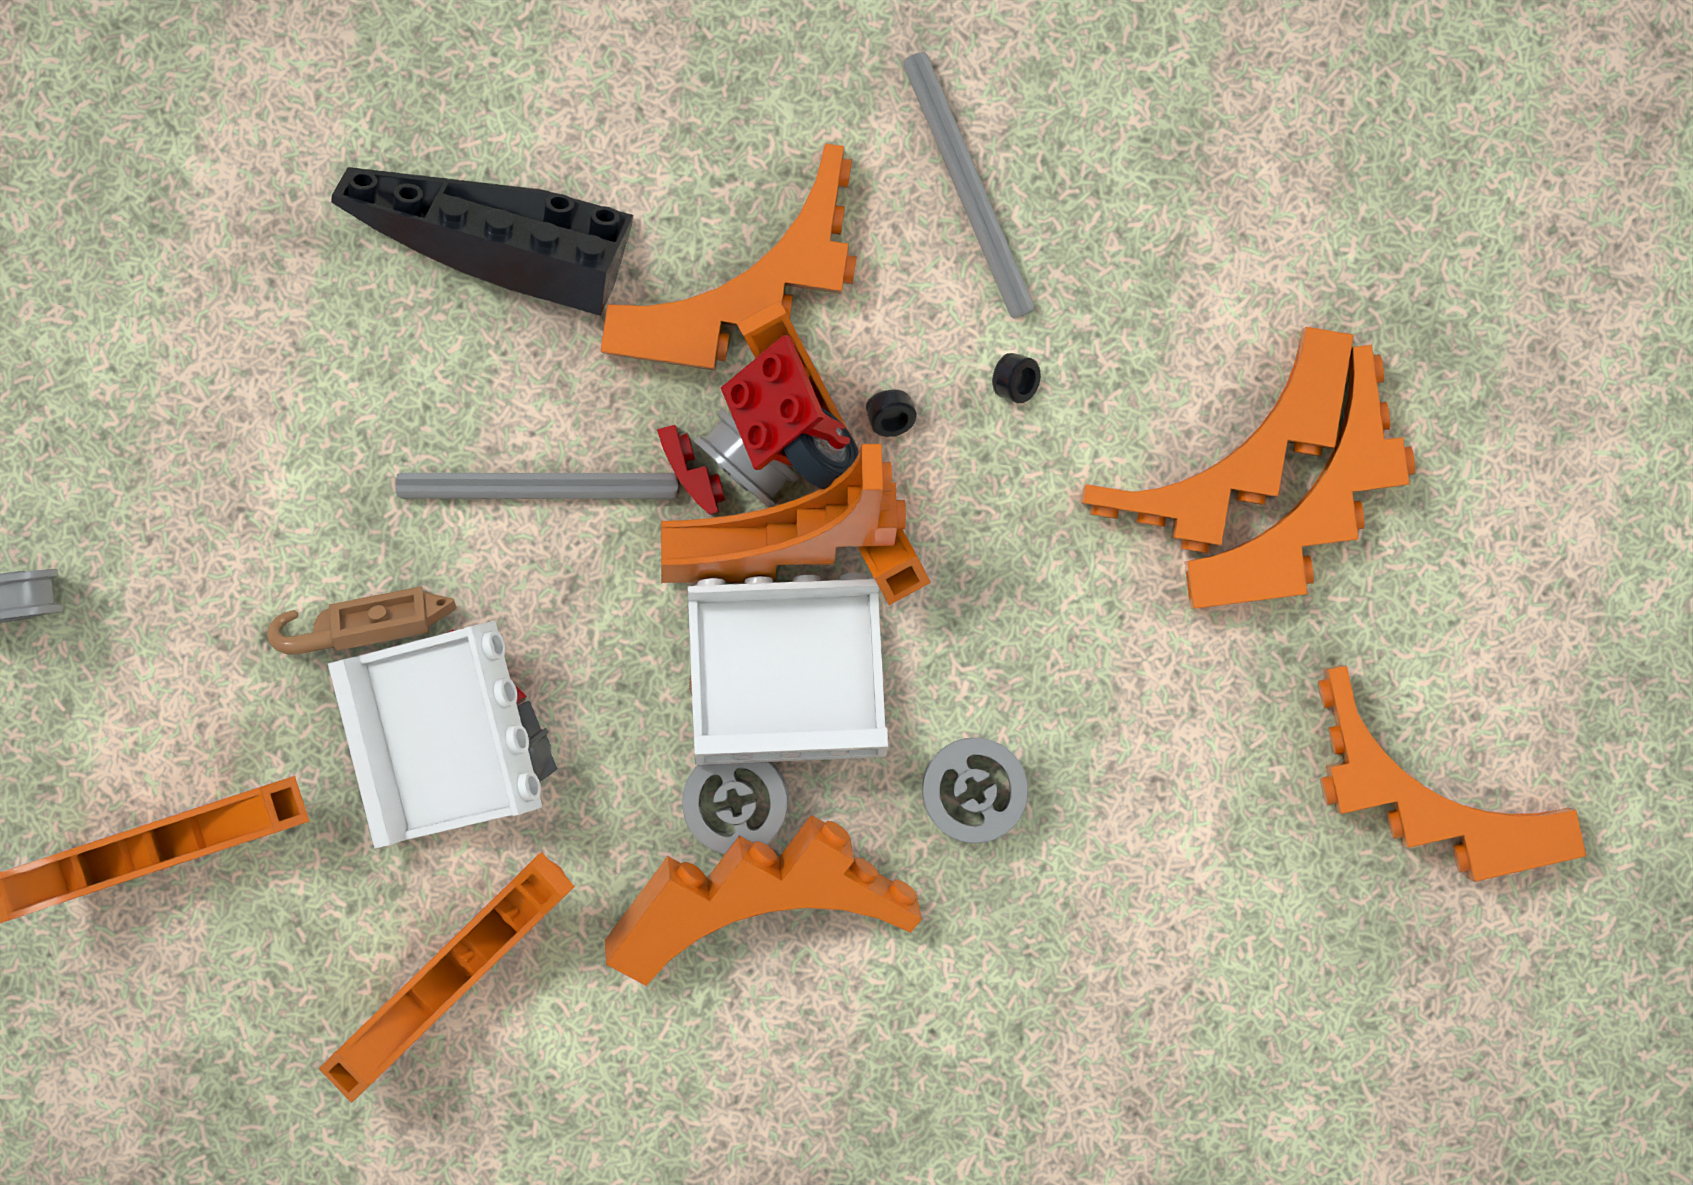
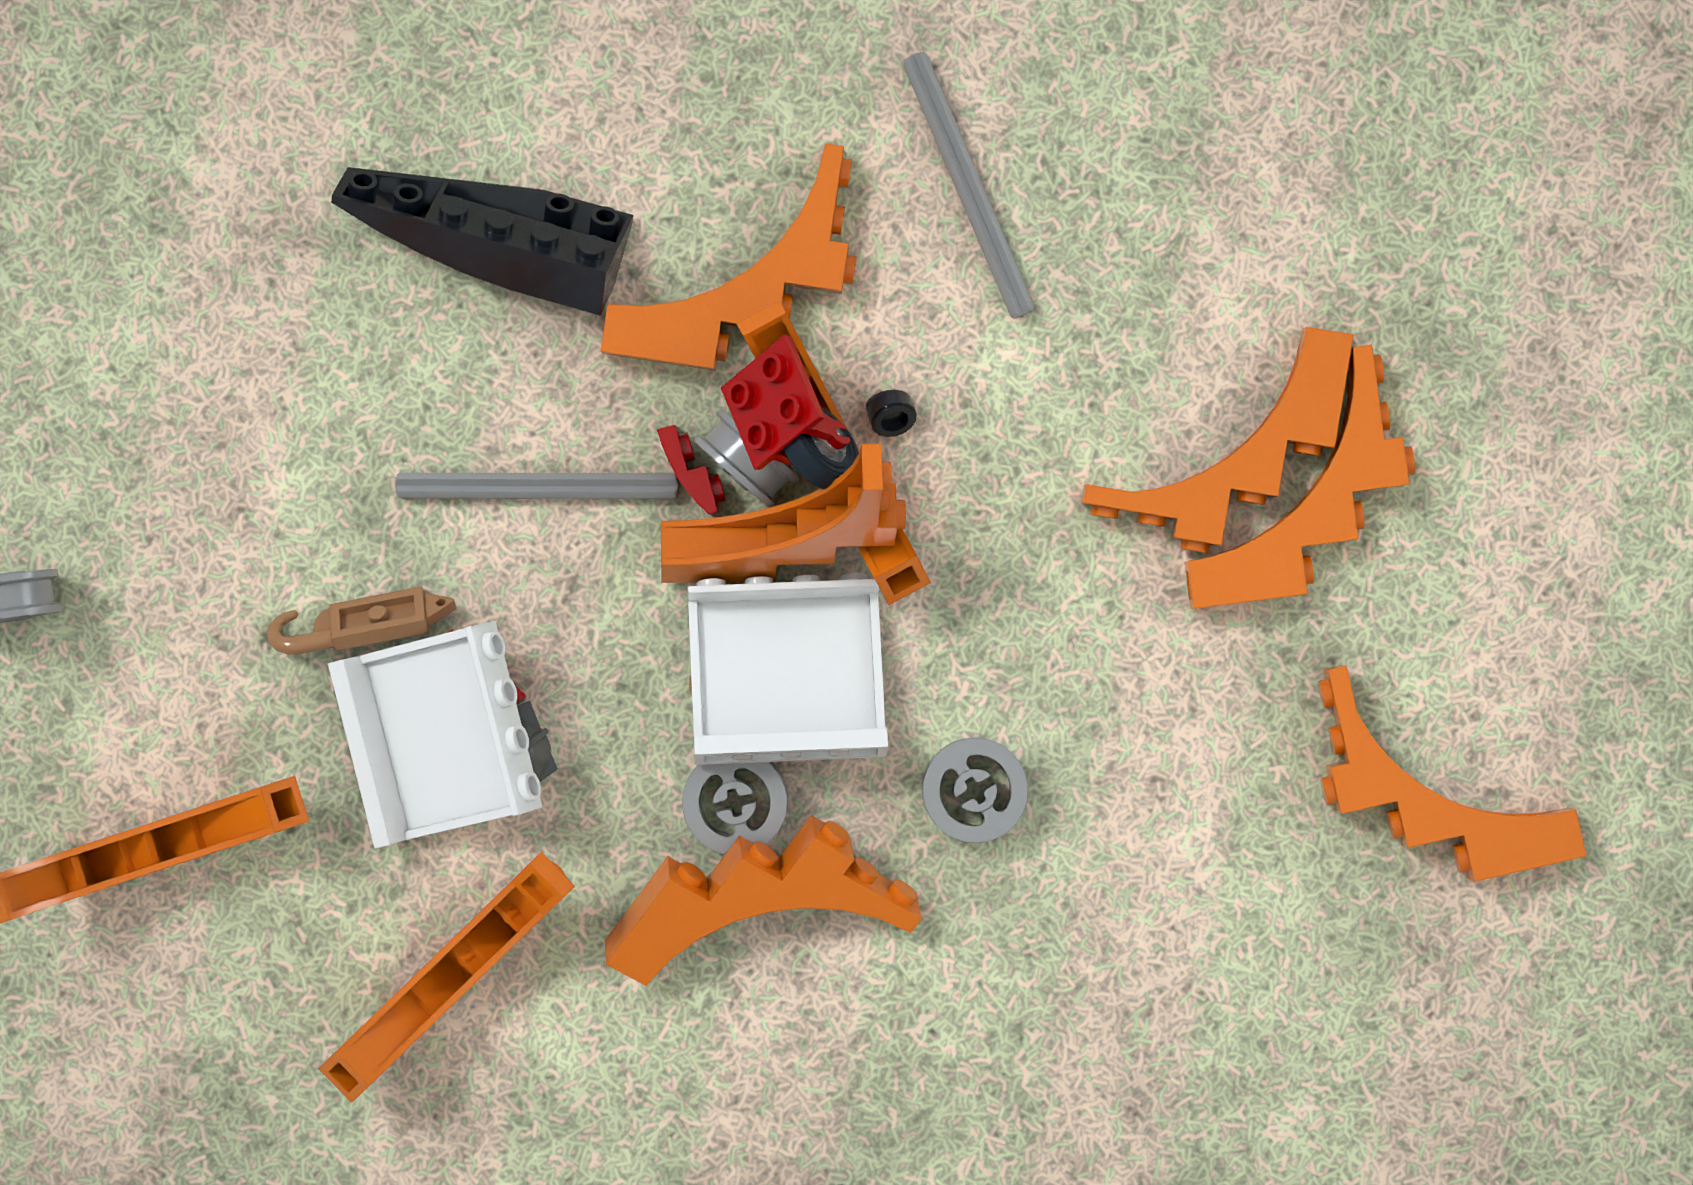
(1016, 377): black tile -> none

